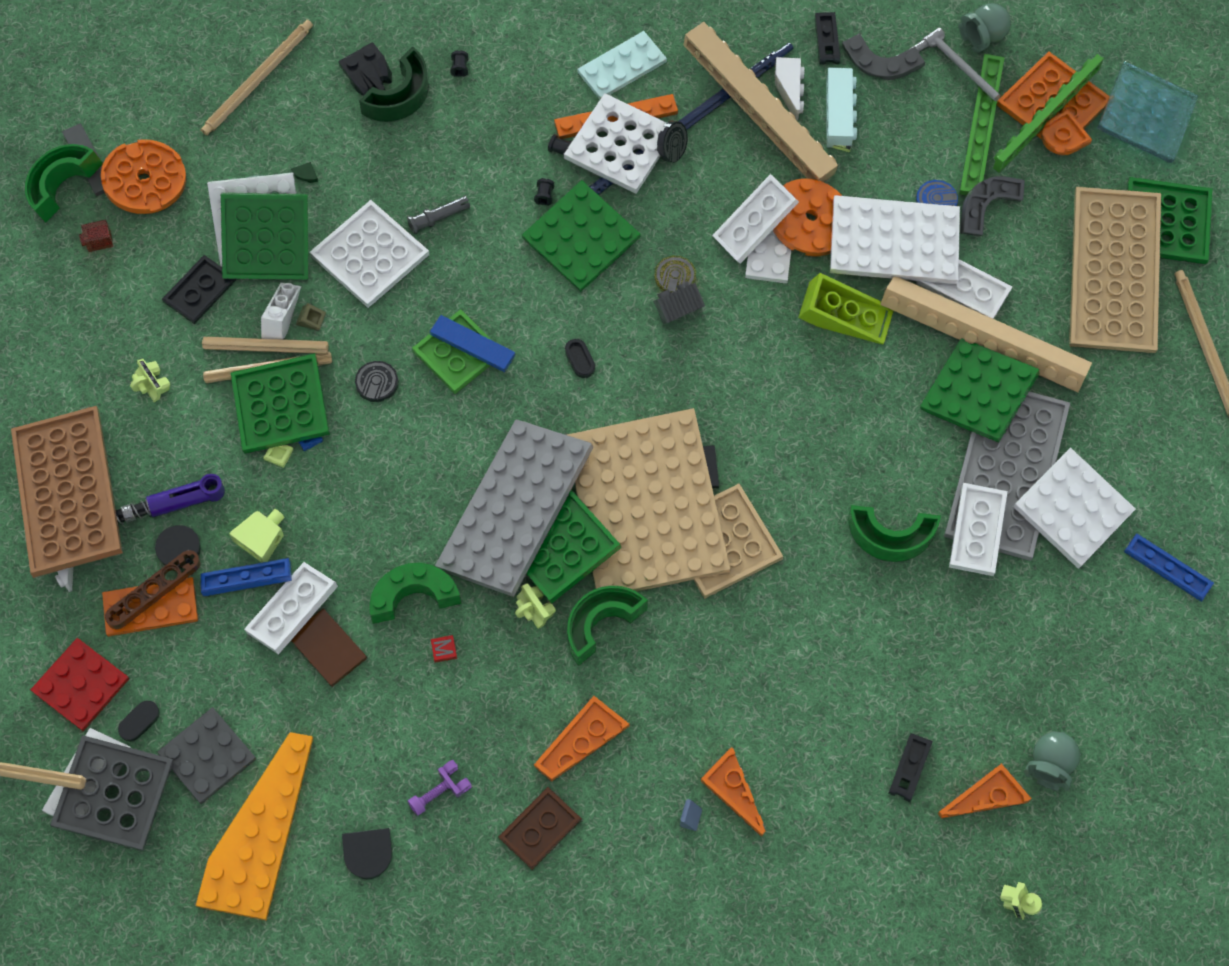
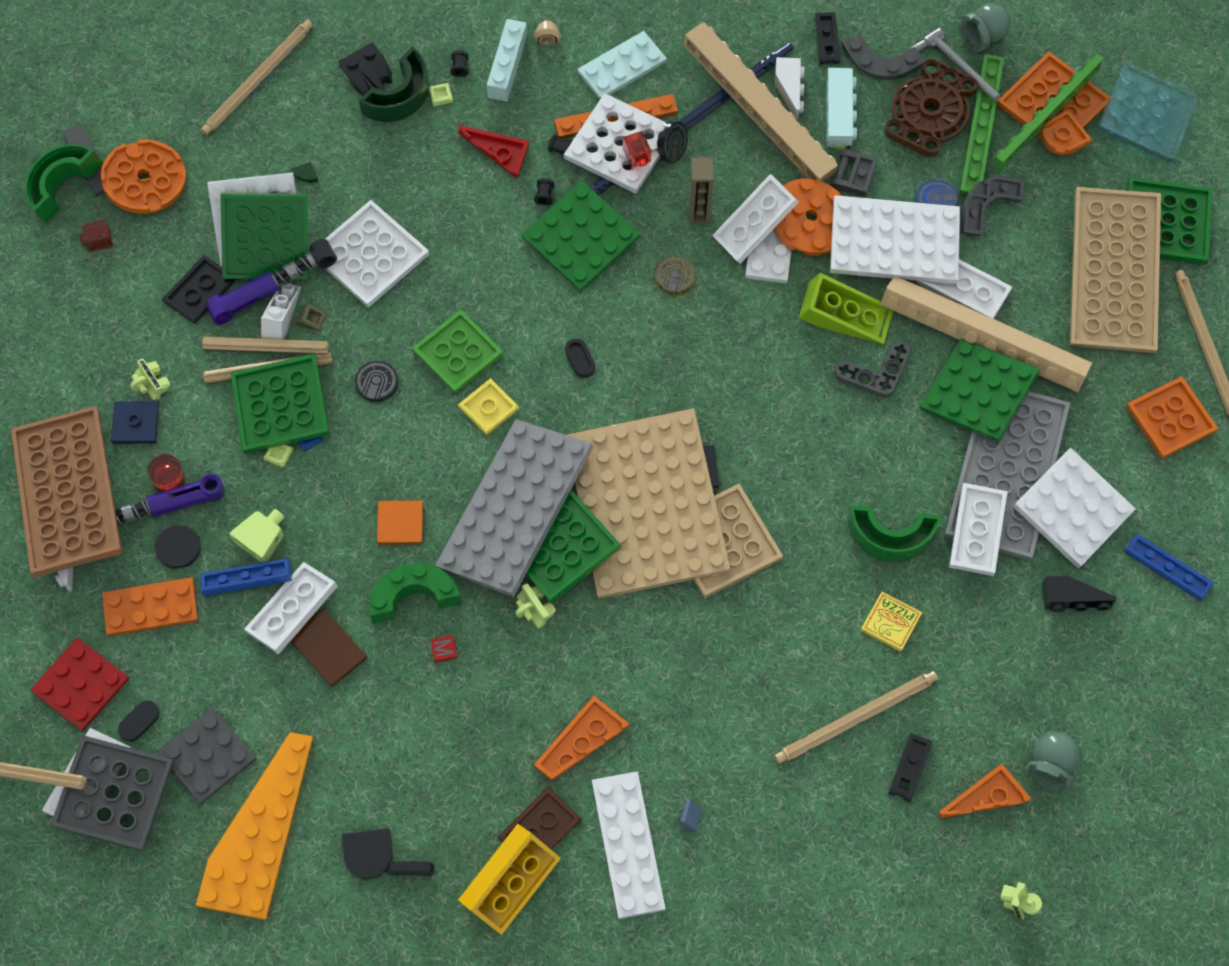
(134, 422): none -> dark blue plate
(141, 591): reddish brown beam -> none
(165, 472): none -> clear red piece
(224, 307): none -> piece
(400, 522): none -> orange tile
(410, 868): none -> black tile
(418, 803): medium lavender bar -> none
(429, 217): dark grey pin -> none
(440, 94): none -> yellowish green tile
(472, 343): blue tile -> none
(488, 407): none -> light yellow tile
(502, 149): none -> red wing
(507, 60): none -> light aqua brick
(509, 879): none -> yellow slope
(547, 33): none -> tan cone
(595, 606): green brick -> none
(628, 845): none -> white plate
(637, 149): none -> clear red brick
(678, 303): dark grey brick -> none
(700, 189): none -> dark tan brick
(728, 784): orange wing -> none
(855, 717): none -> tan piece
(860, 175): none -> dark grey plate
(876, 380): none -> dark grey beam
(891, 621): none -> light yellow tile
(918, 96): none -> reddish brown piece
(1067, 593): none -> black slope
(1171, 417): none -> orange plate

